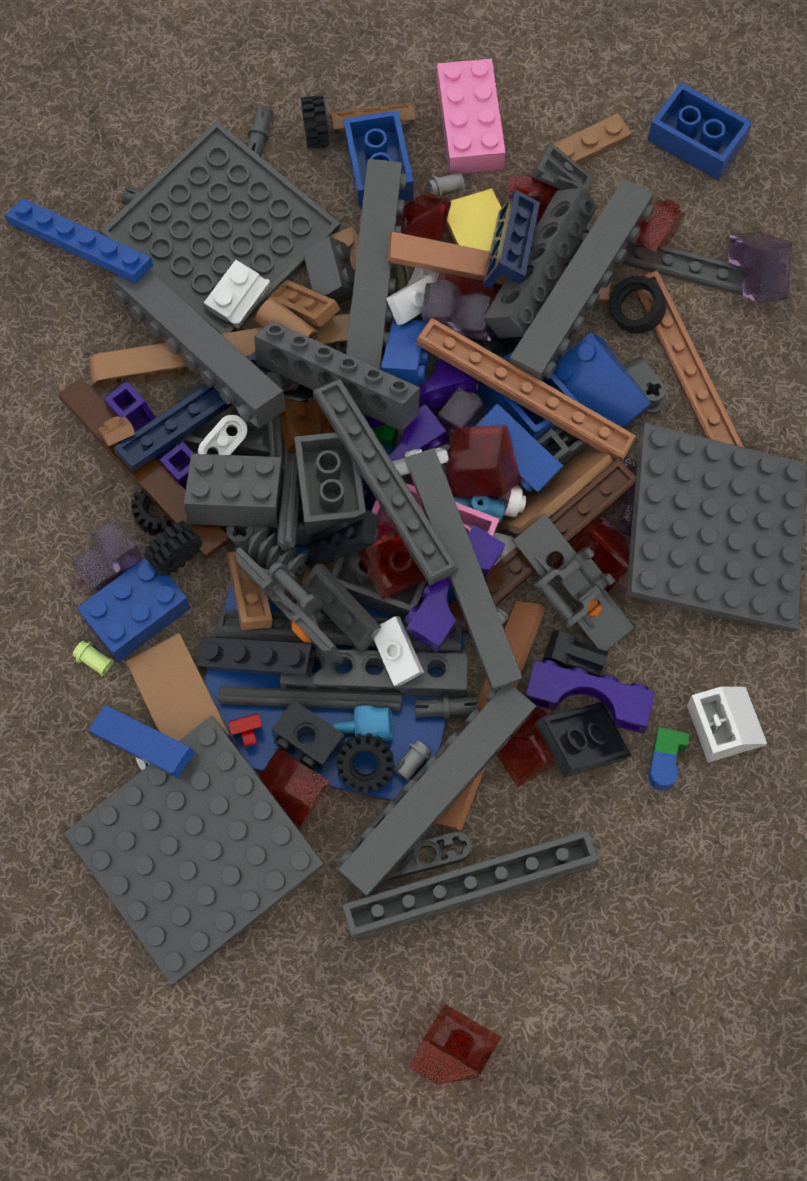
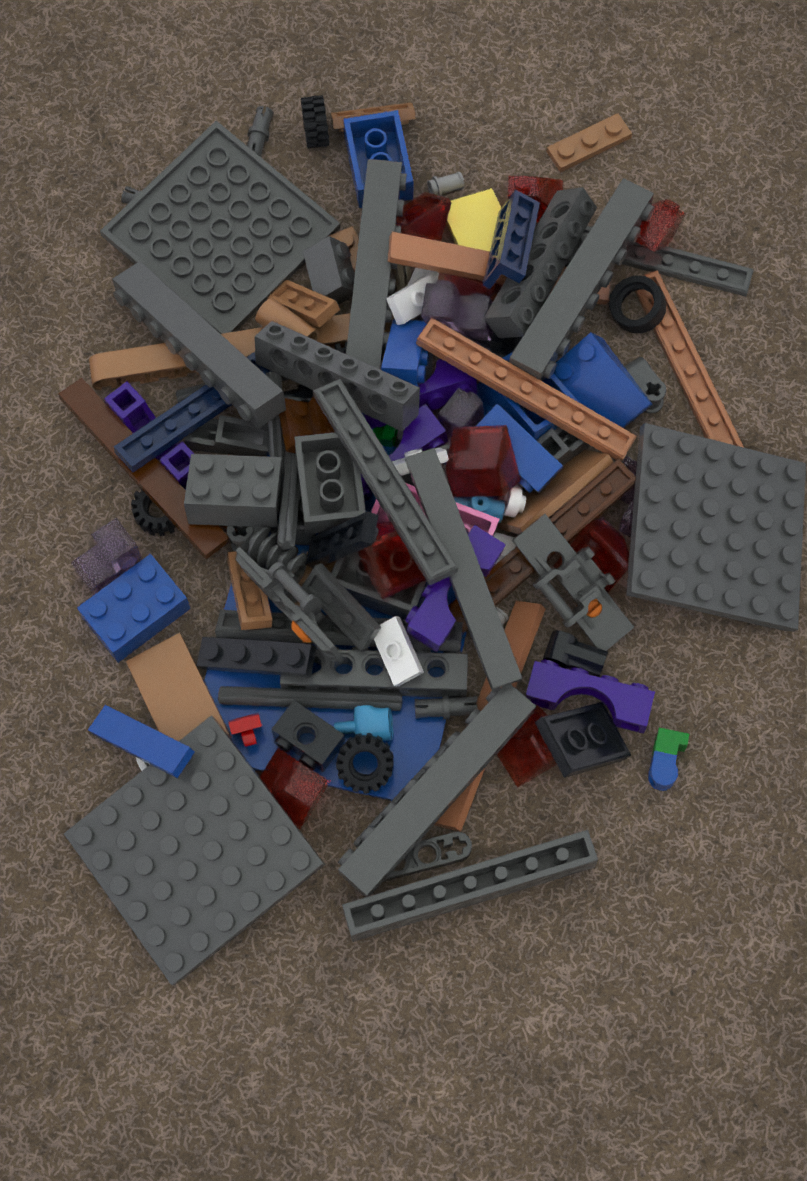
(79, 240): blue plate -> none
(93, 658): yellowish green pin -> none
(116, 429): medium nougat plate -> none
(173, 548): black tyre -> none
(220, 440): white plate -> none
(236, 294): white plate -> none
(412, 760): light grey pin -> none
(454, 1049): clear red slope -> none
(470, 116): bright pink brick -> none
(560, 170): dark grey wing -> none
(699, 131): blue brick -> none
(725, 722): white slope -> none
(765, 265): clear purple brick -> none

